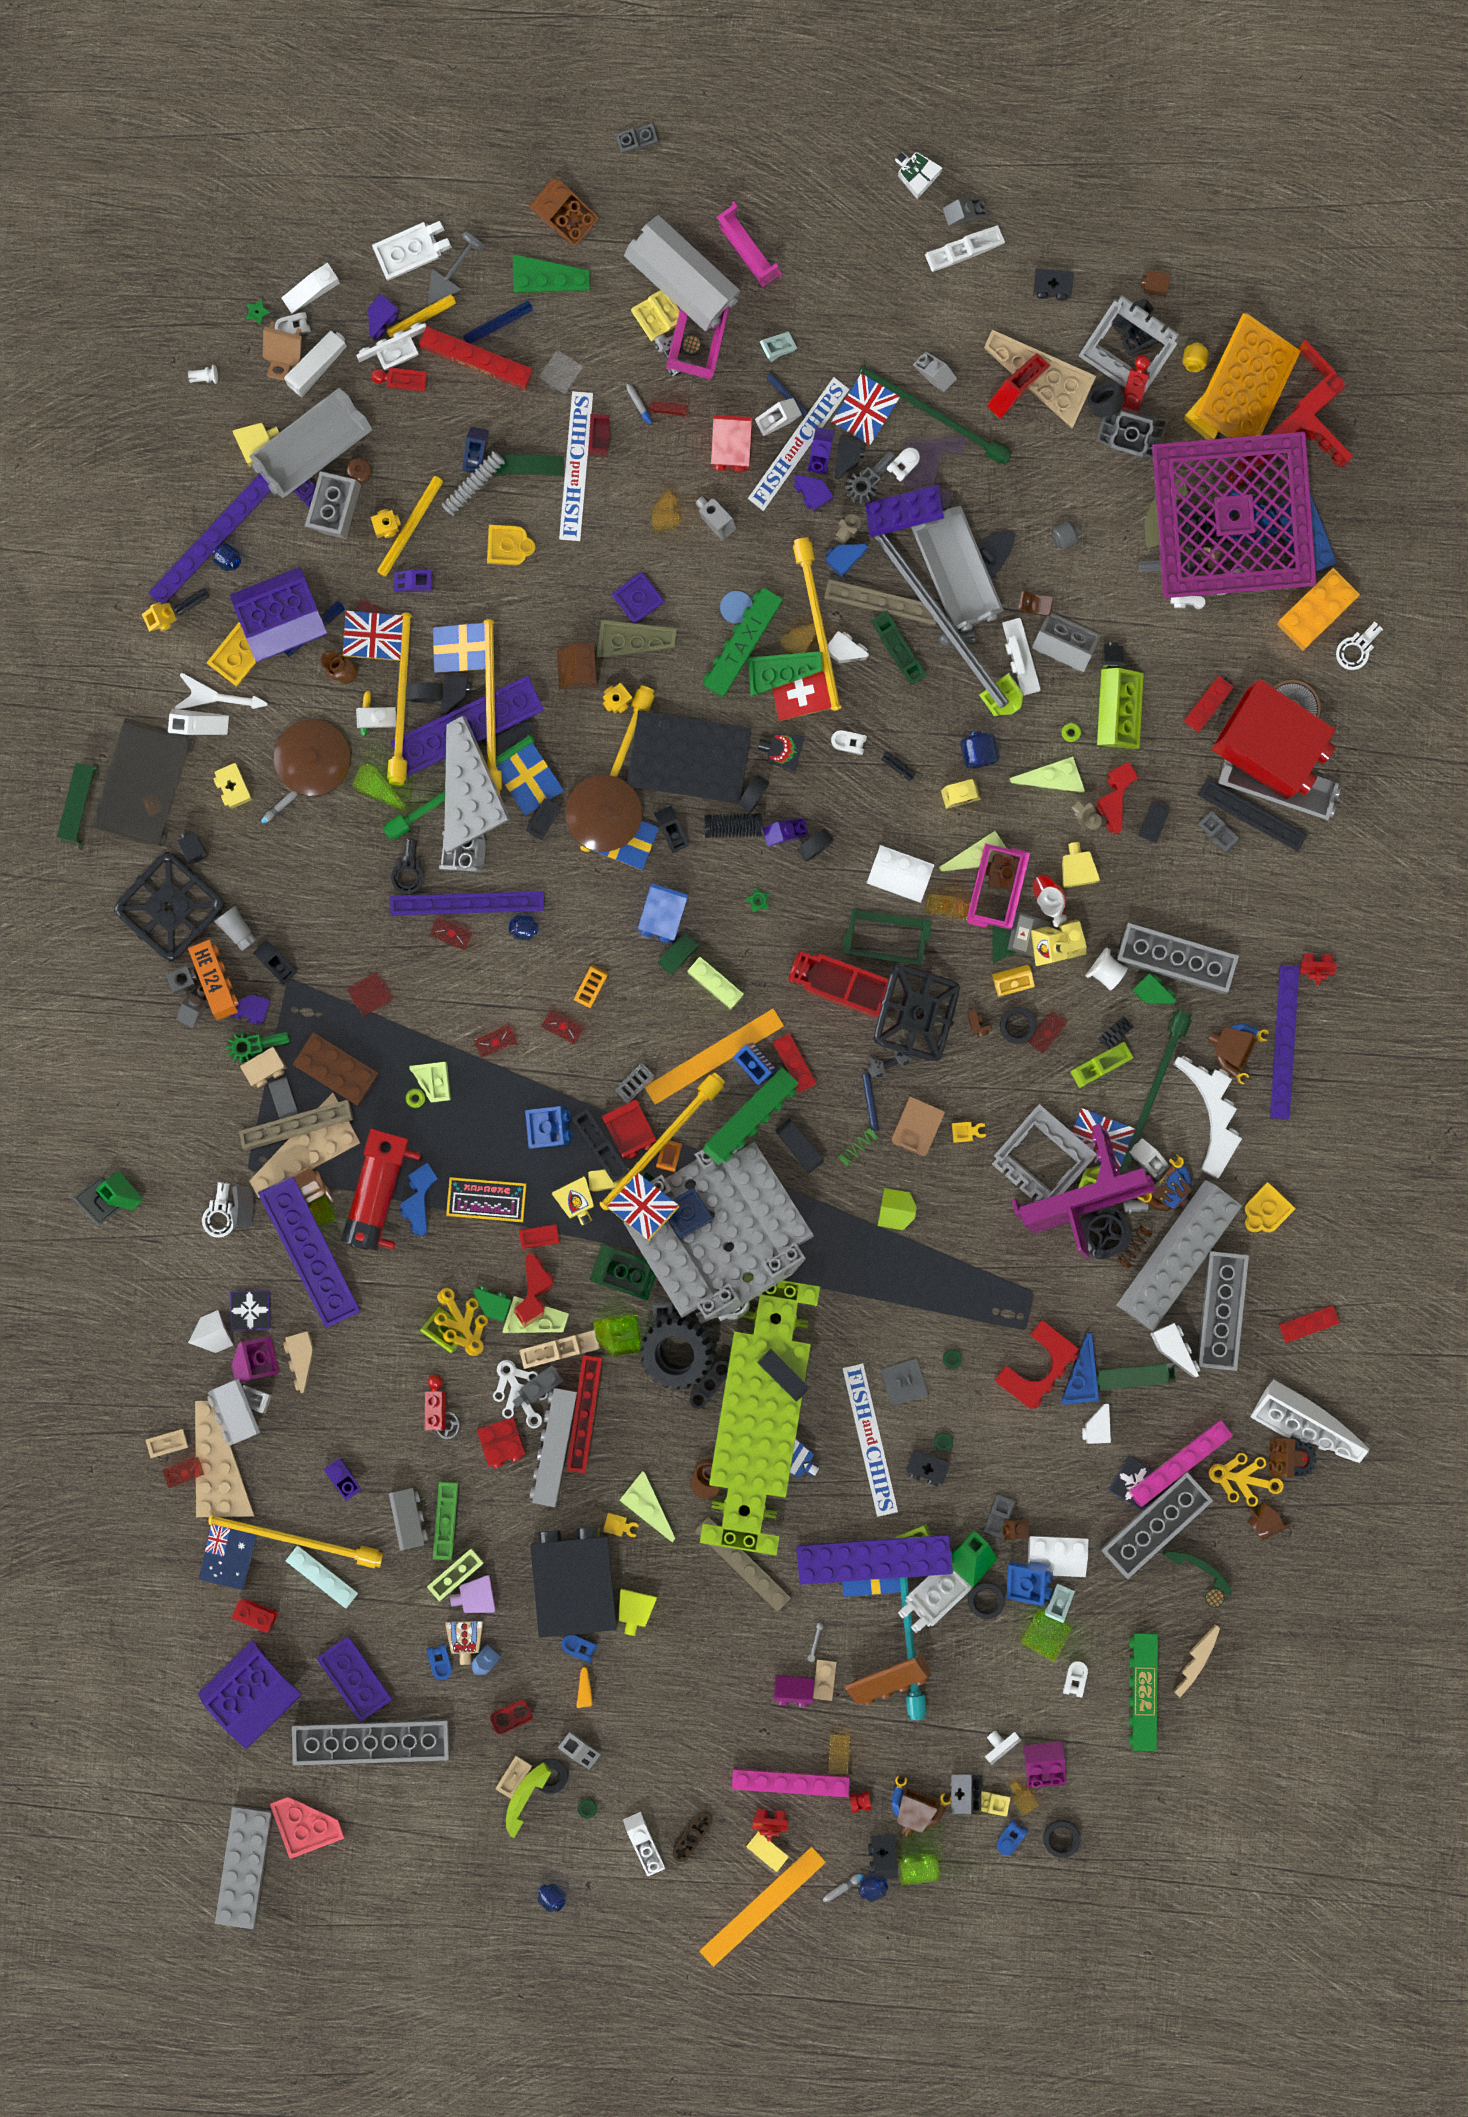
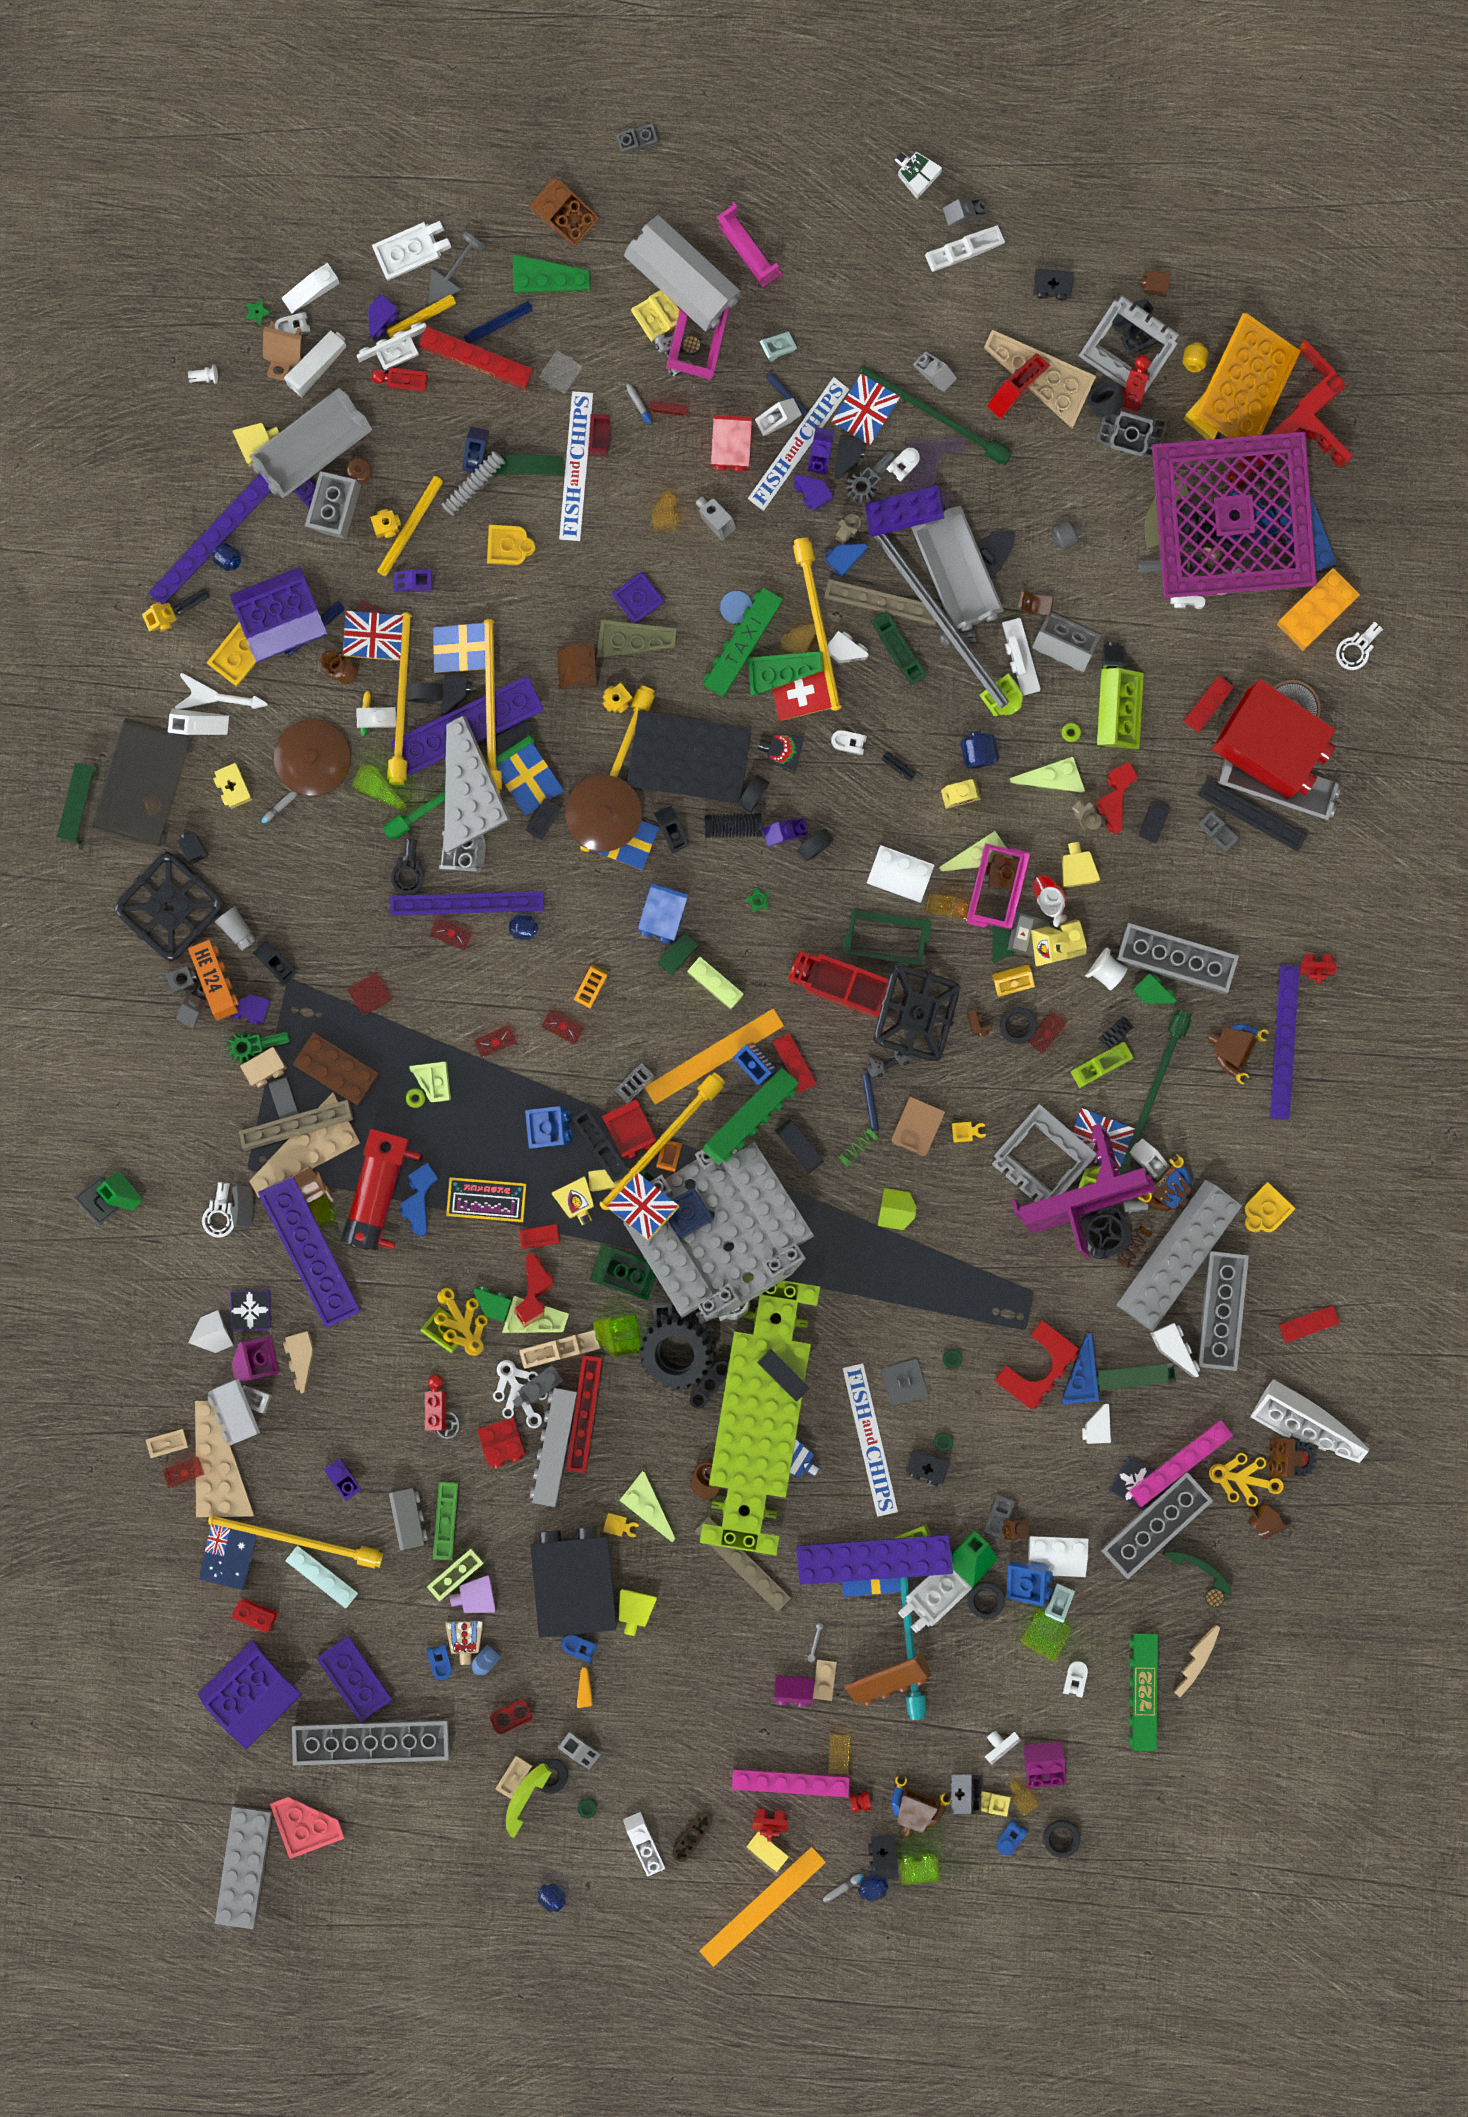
(1212, 1087): white arch -> none

